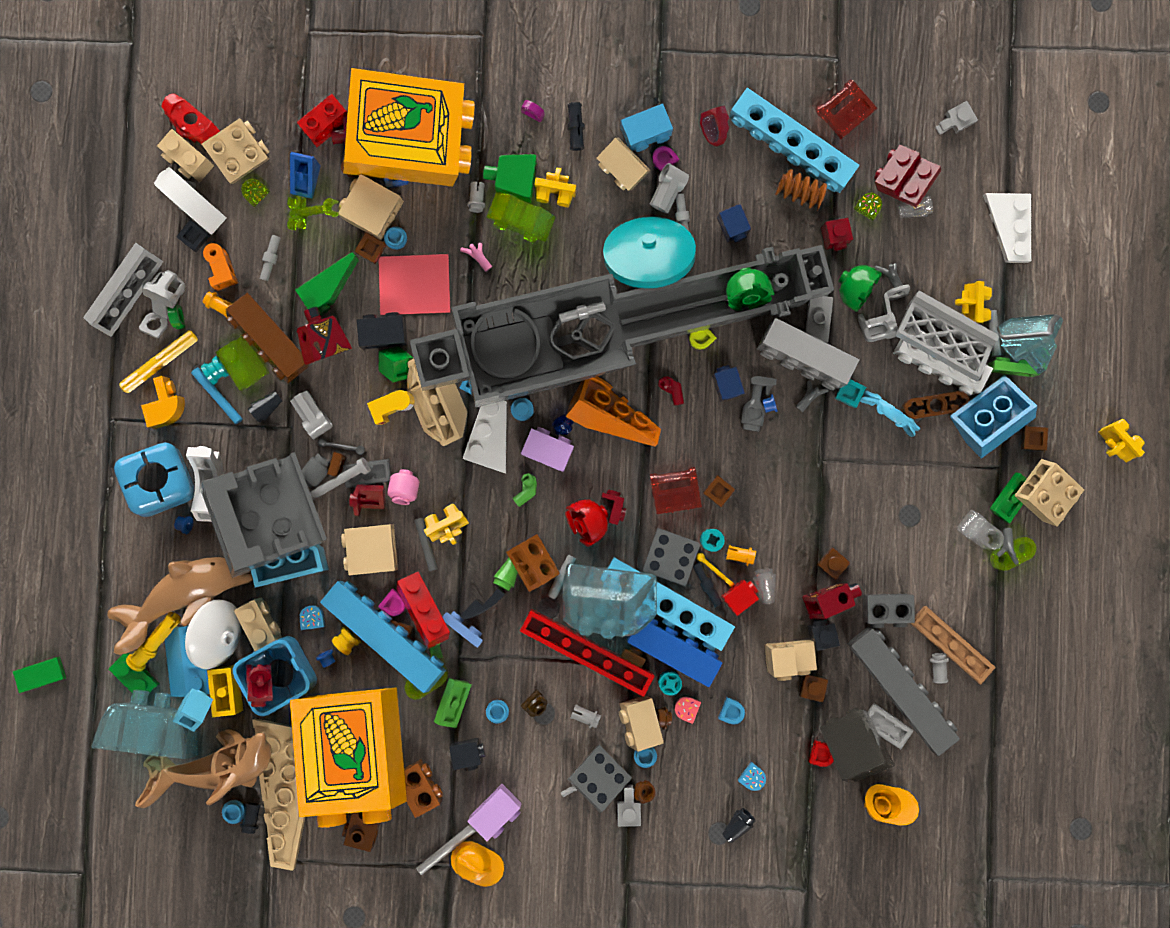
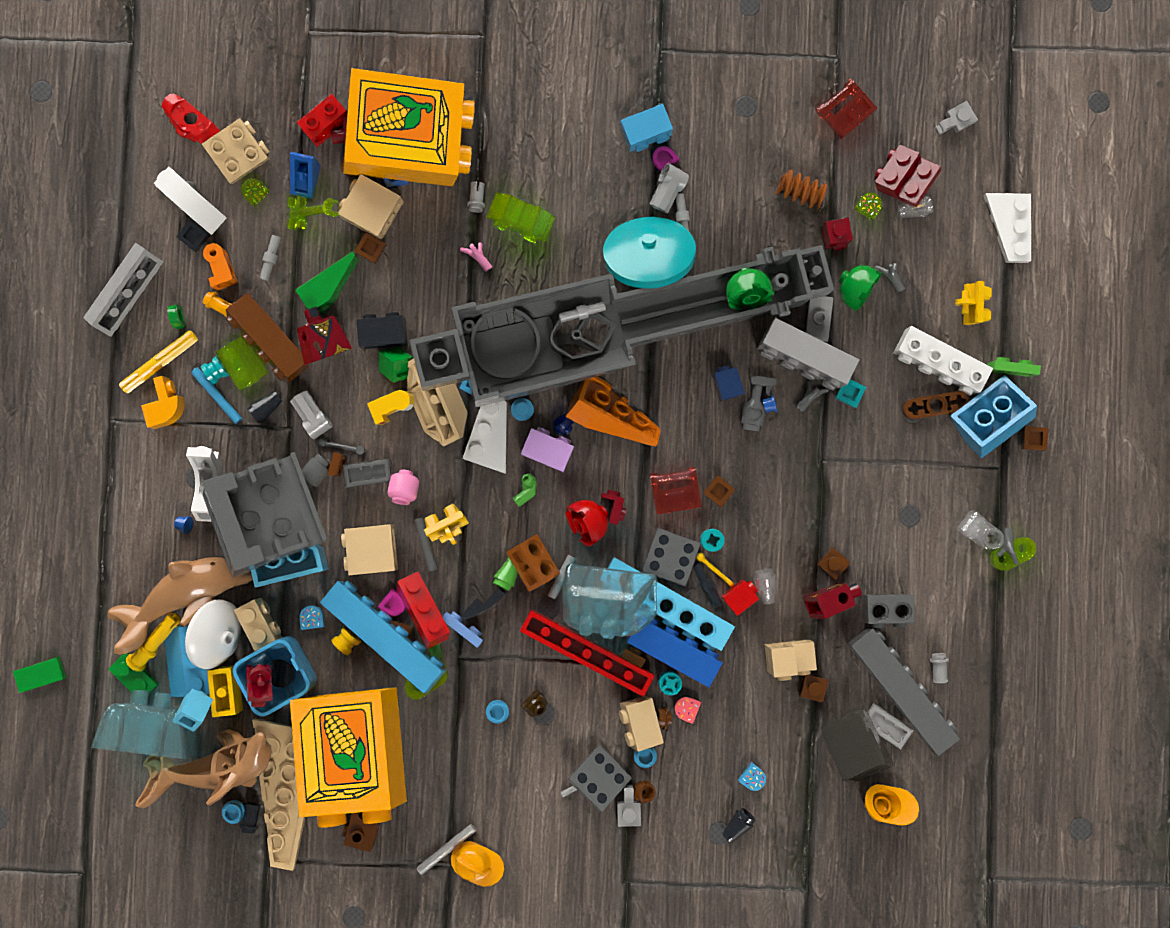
(161, 300): light grey piece -> none
(176, 491): dark azure piece -> none
(180, 151): tan brick -> none
(326, 658): blue piece -> none
(361, 467): light grey bar -> none
(367, 497): dark red bracket -> none
(395, 238): dark azure plate -> none
(414, 284): coral piece -> none
(425, 785): dark orange brick -> none
(452, 703): bright green plate -> none
(467, 754): black brick -> none
(495, 813): lavender brick -> none
(514, 175): green torso -> none
(532, 110): magenta tile -> none
(545, 187): yellow hips -> none
(575, 126): black pin -> none
(587, 717): light grey pin -> none
(622, 164): tan brick -> none
(672, 387): dark red arm -> none
(701, 339): neon yellow tile -> none
(715, 125): dark red rock -> none
(731, 712): dark azure tile -> none
(734, 224): dark blue brick -> none
(741, 555): light orange pin -> none
(790, 129): medium azure brick -> none
(820, 754): red tile -> none
(823, 634): black brick -> none
(887, 322): light grey piece -> none
(891, 412): medium azure piece -> none
(952, 324): light grey fence -> none
(952, 645): medium nougat tile -> none
(993, 323): light grey bar -> none
(1006, 504): green plate -> none
(1031, 339): clear light blue piece -> none
(1049, 492): tan brick -> none
(1120, 441): yellow hips -> none

